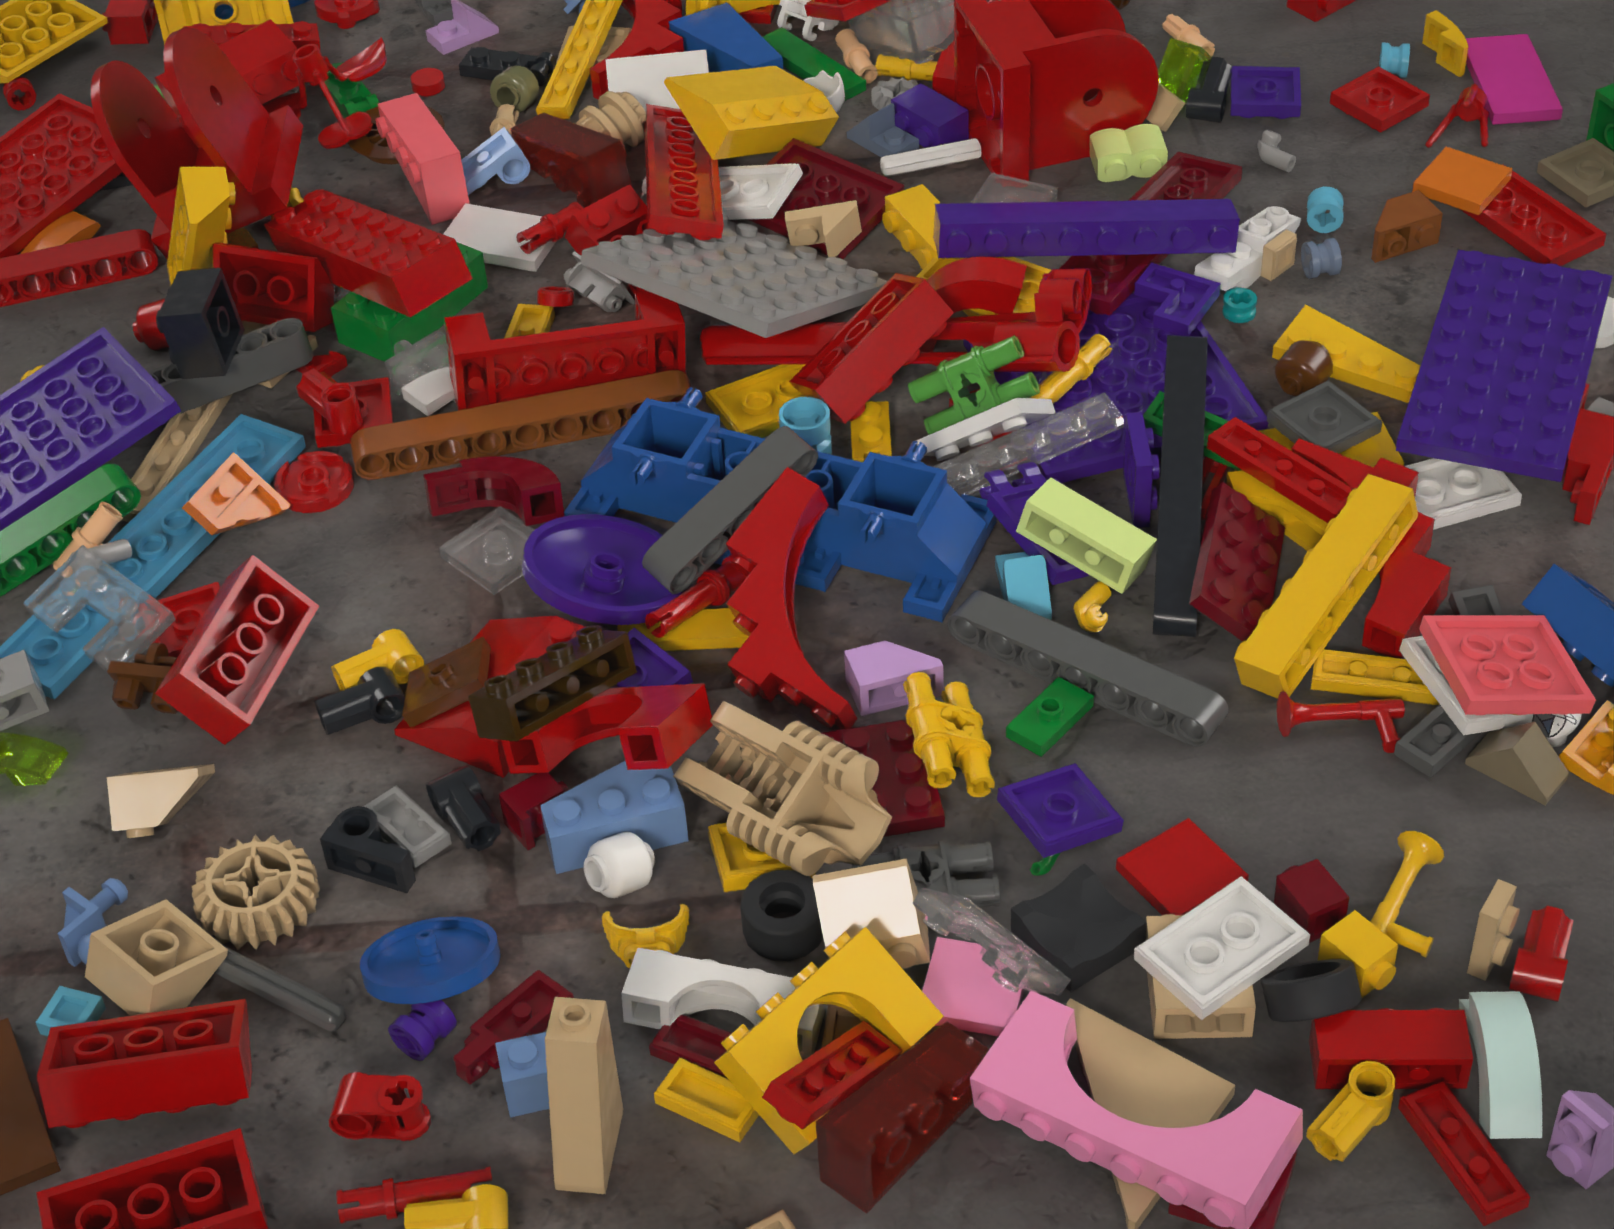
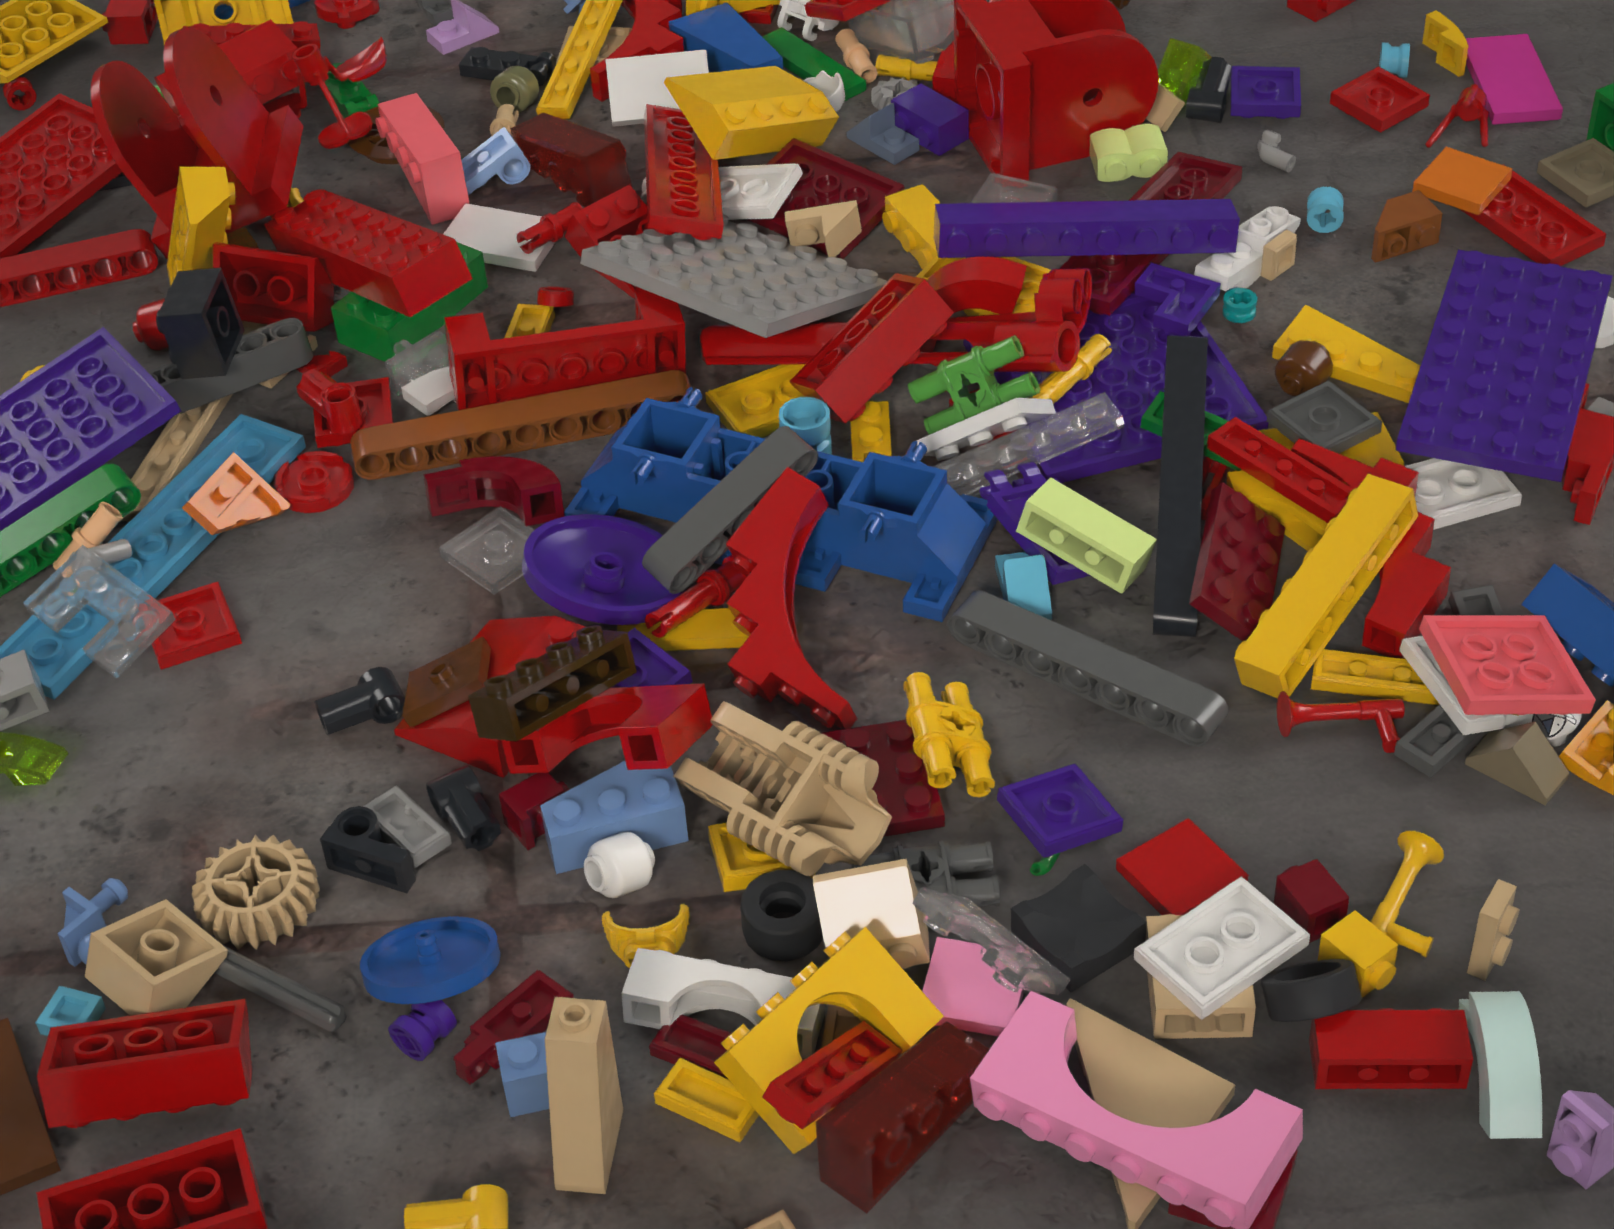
(65, 230): orange slope -> none
(140, 677): reddish brown hips -> none
(152, 797): tan slope -> none
(237, 650): red brick -> none
(374, 1103): red piece -> none
(389, 650): yellow piece -> none
(393, 1197): red pin -> none
(427, 82): red tile -> none
(607, 291): light grey hinge -> none
(617, 116): tan piece -> none
(878, 672): lavender slope -> none
(930, 157): white axle -> none
(1049, 716): green plate -> none
(1088, 607): yellow arm -> none
(1140, 469): dark purple plate -> none
(1187, 33): light nougat axle -> none
(1321, 258): sand blue wheel -> none
(1353, 1113): yellow piece -> none
(1464, 1153): red tile -> none
(1542, 960): red piece -> none

